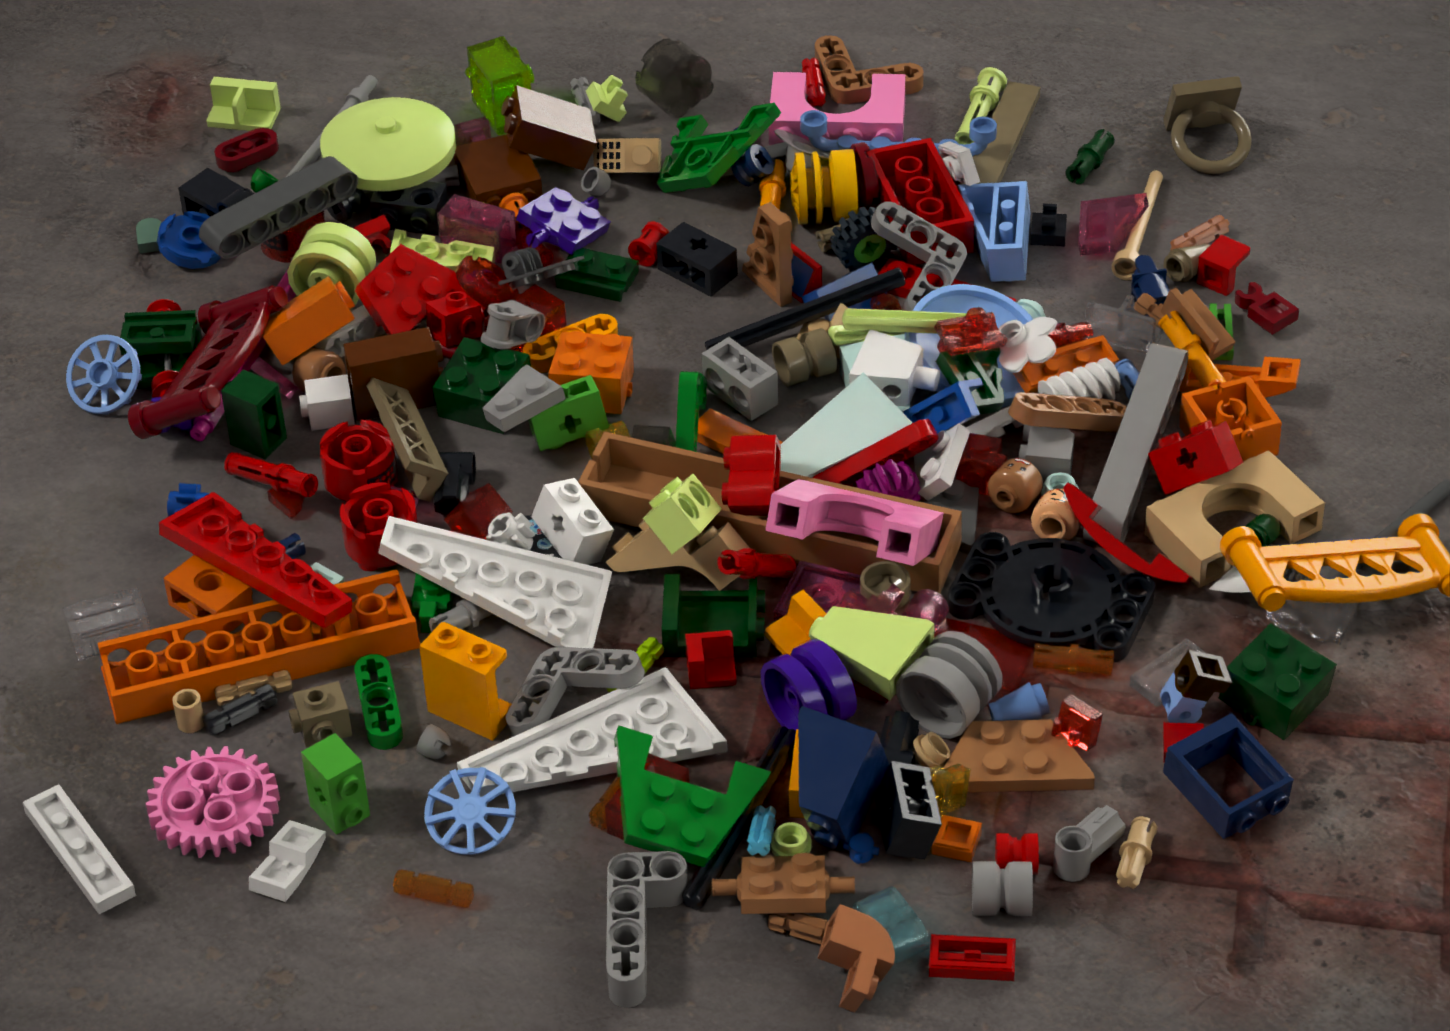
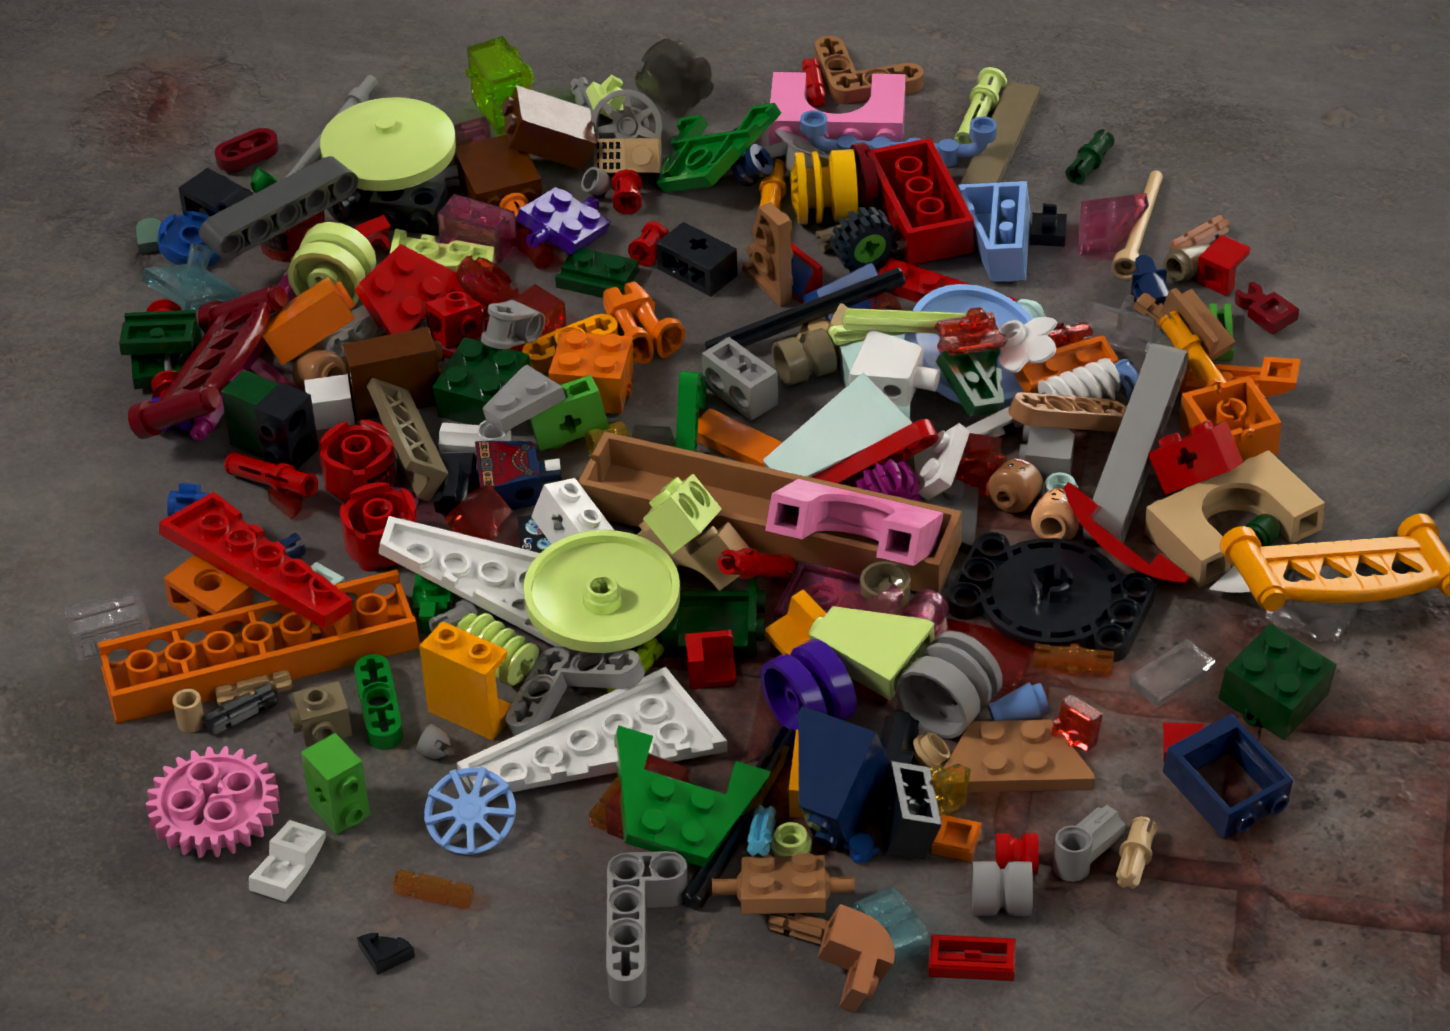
(79, 849): white plate -> none
(104, 374): light blue wheel -> none
(190, 283): none -> clear light blue tile
(243, 104): yellowish green panel -> none
(286, 426): none -> black brick
(385, 952): none -> black tile
(463, 436): none -> white piece
(511, 531): white gear -> none
(515, 470): none -> torso
(520, 653): none -> yellowish green piece
(526, 267): dark grey hinge -> none
(601, 591): none -> yellowish green dish
(626, 186): none -> red bush
(630, 121): none -> light grey wheel
(639, 307): none -> orange piece
(753, 473): red brick -> none
(935, 260): light grey beam -> none
(948, 406): blue panel -> none
(959, 163): white tile -> none
(1193, 685): dark brown leg -> none
(1201, 106): dark tan tile -> none

